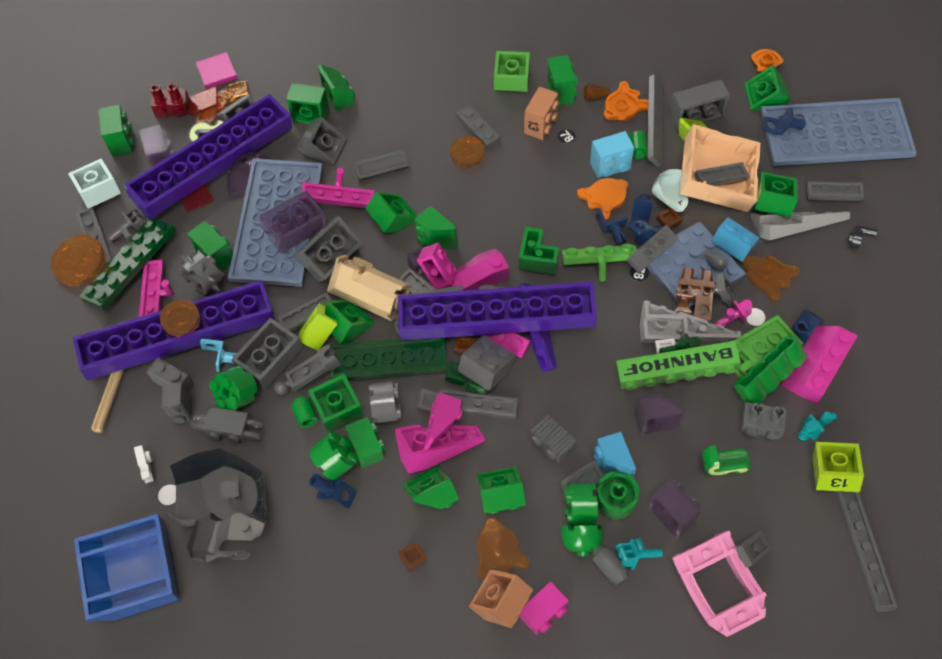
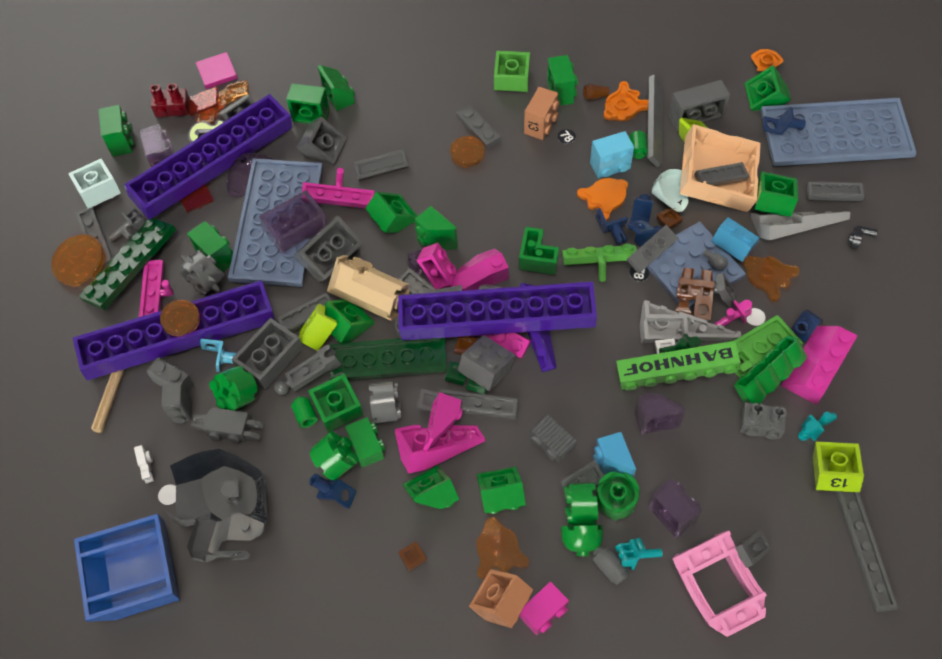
(725, 462): green animal -> none

